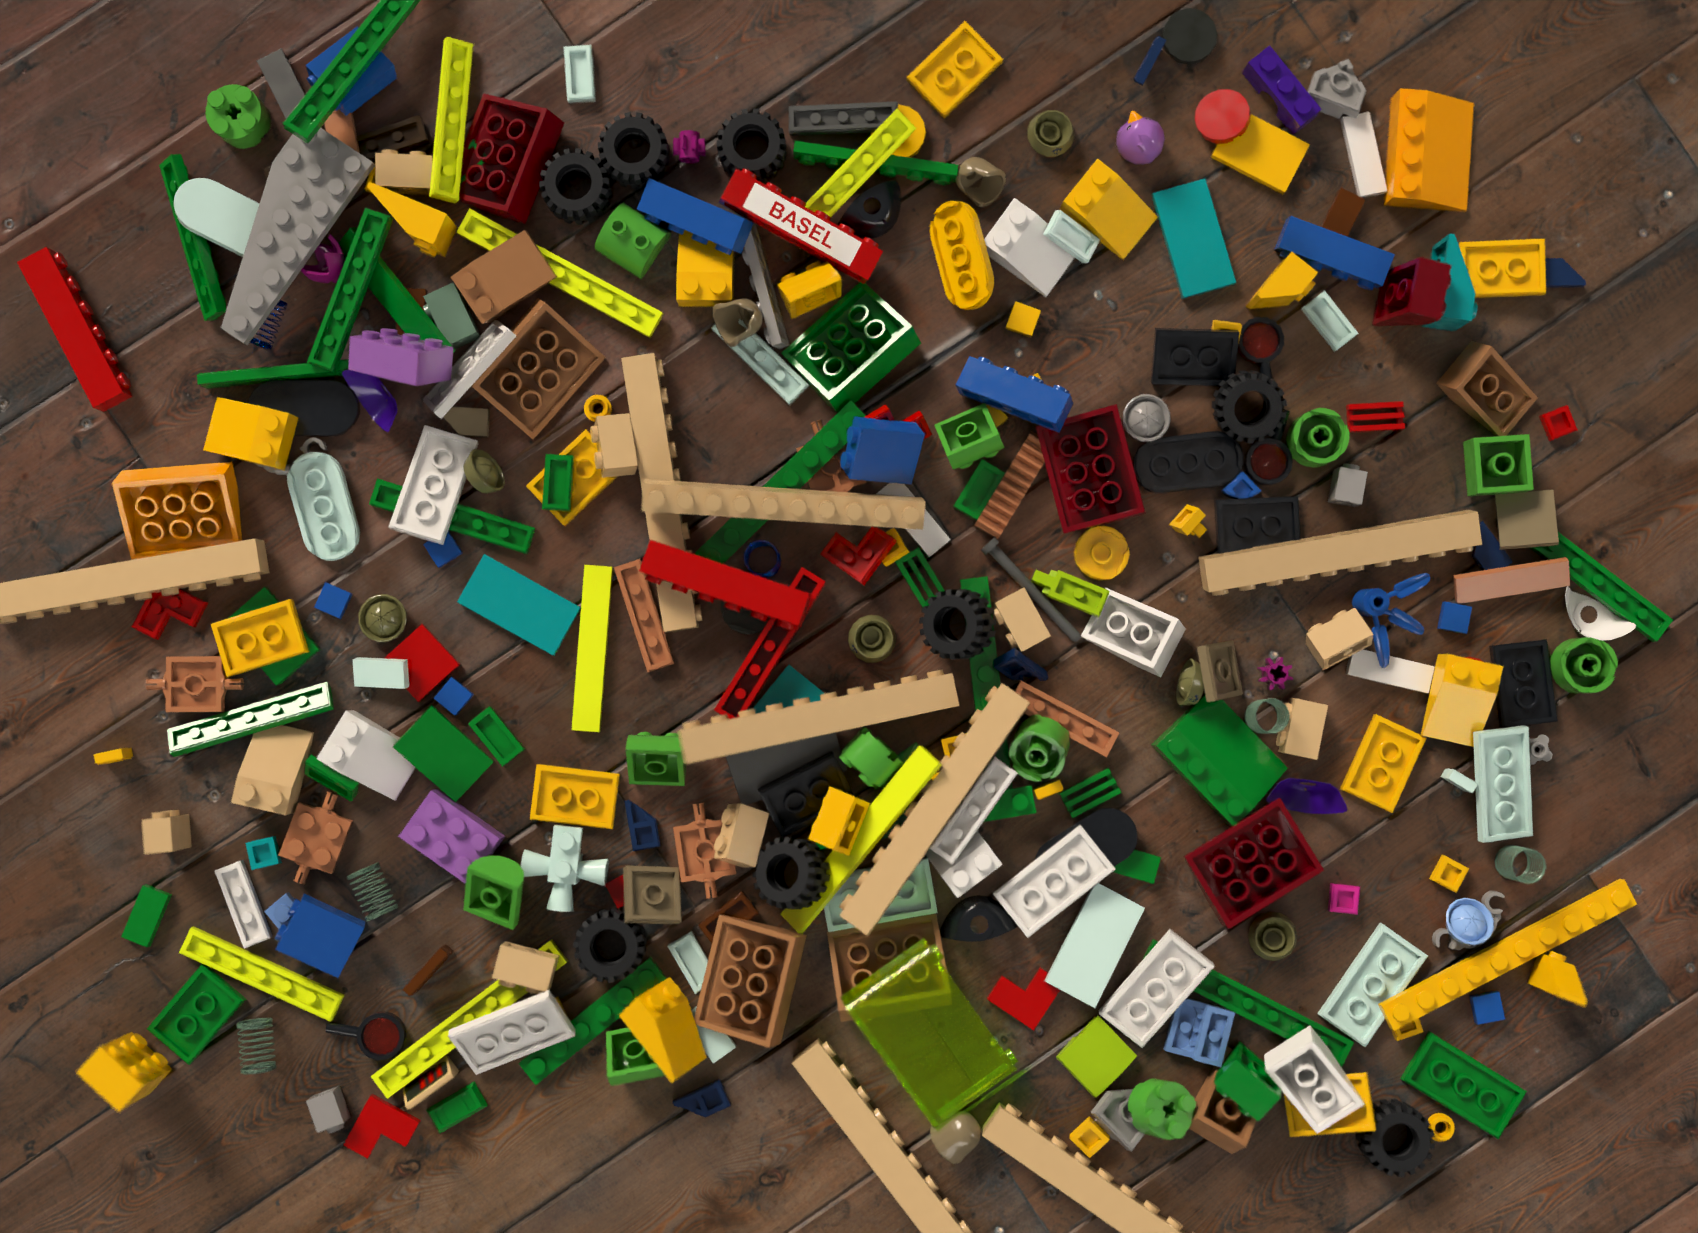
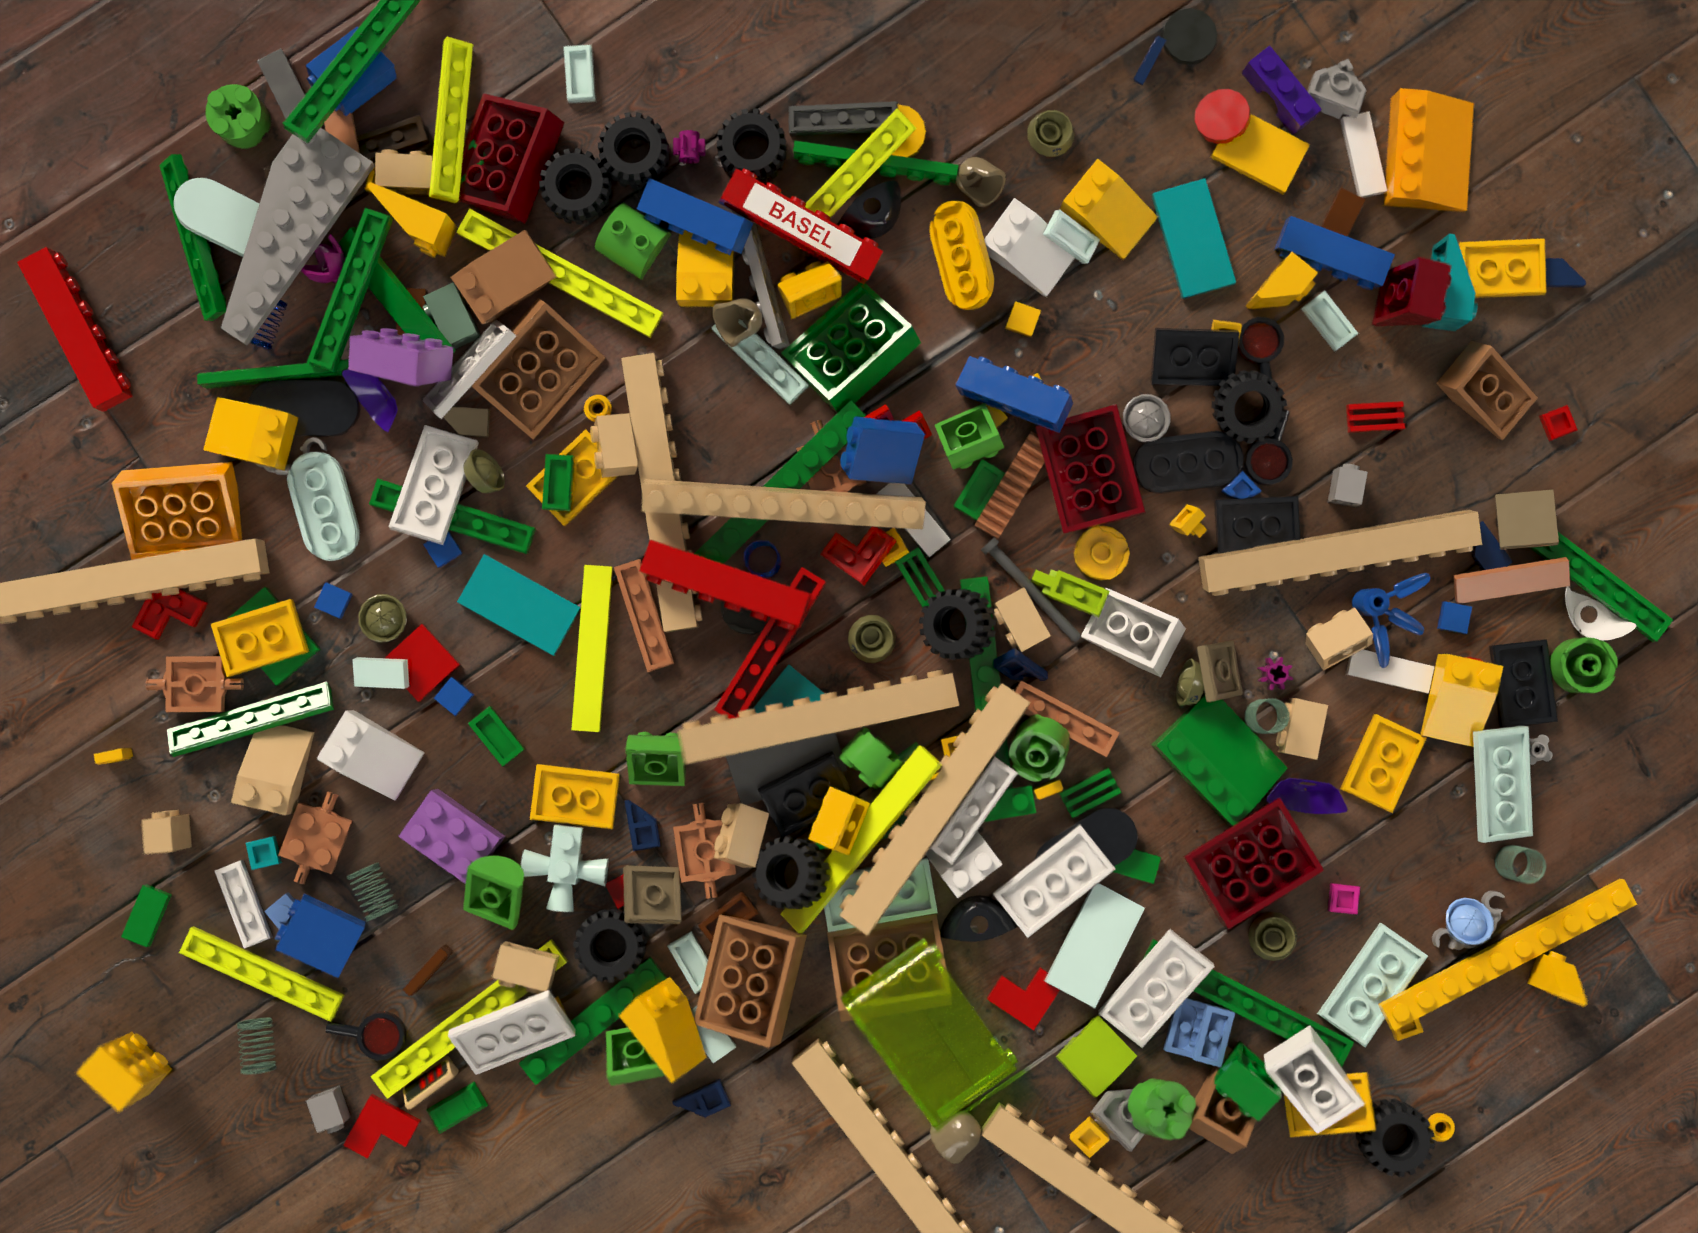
(196, 1014): green tile -> none
(331, 778): green tile -> none
(443, 753): green tile -> none
(954, 69): yellow tile -> none
(1140, 139): medium lavender piece -> none
(1329, 429): bright green brick -> none
(1449, 873): yellow tile -> none
(1459, 780): light aqua tile -> none
(1463, 1085): green tile -> none
(1487, 1007): blue tile -> none
(1498, 465): bright green brick -> none

